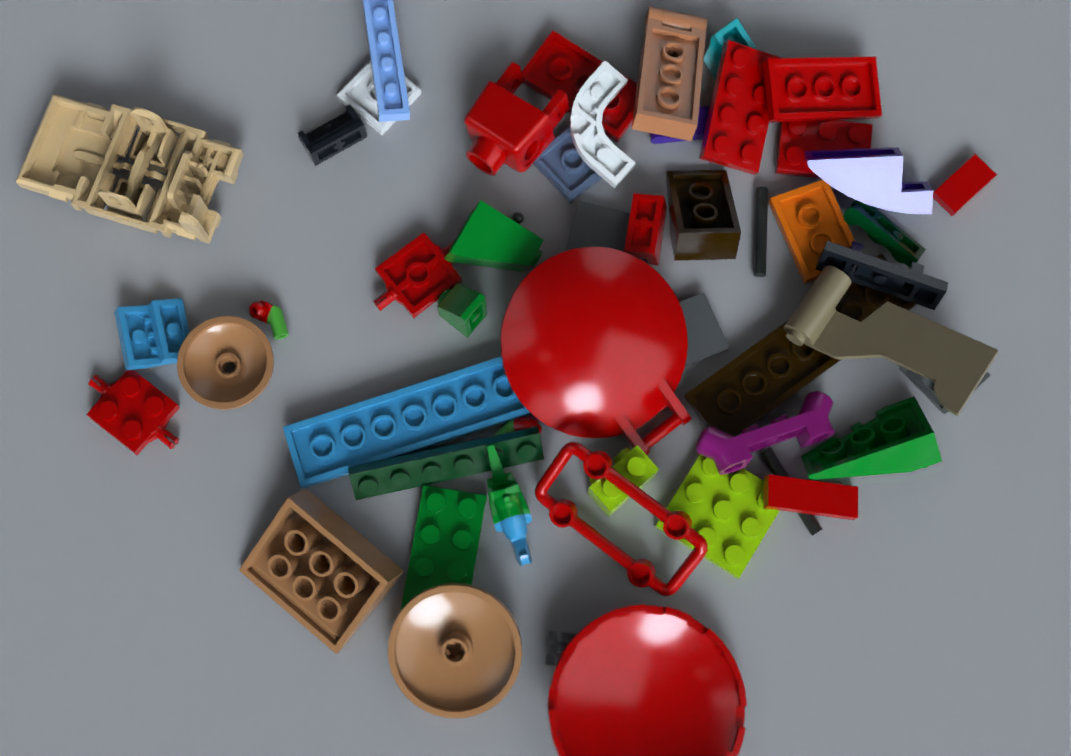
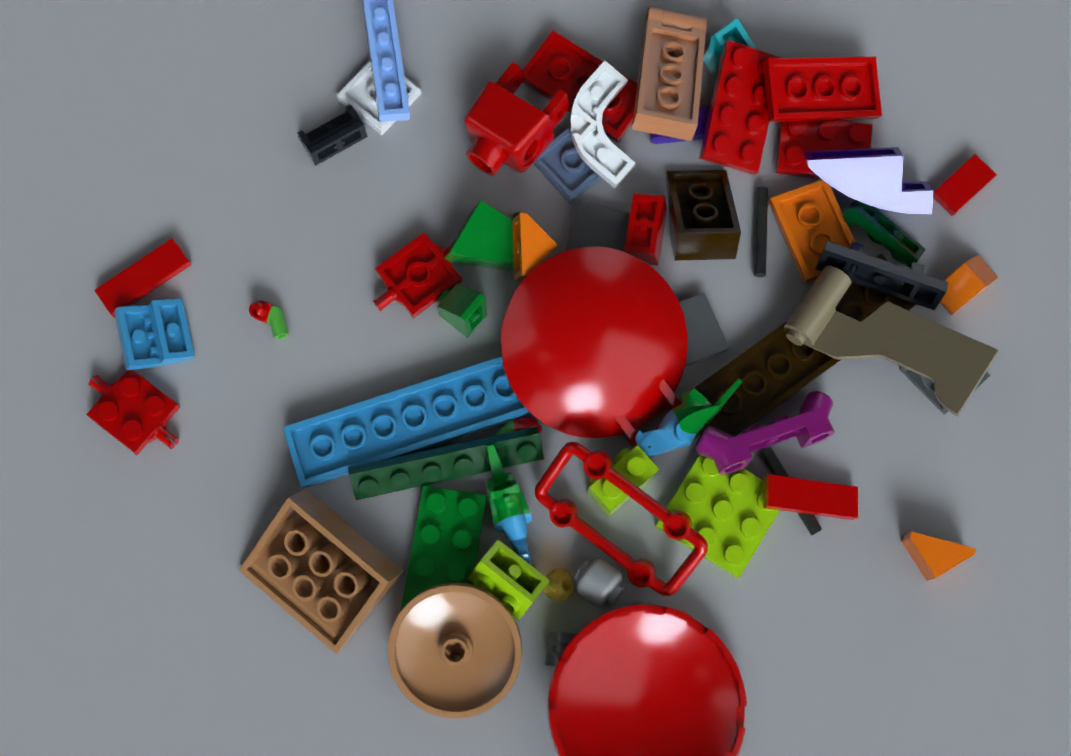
(81, 147): tan piece -> none
(143, 276): none -> red tile
(215, 346): medium nougat dish -> none
(509, 578): none -> lime brick
(530, 245): none -> orange slope
(560, 585): none -> clear yellow plate
(599, 582): none -> light grey head
(683, 422): none -> animal
(888, 444): green wedge -> none
(935, 555): none -> orange slope
(967, 283): none -> orange slope

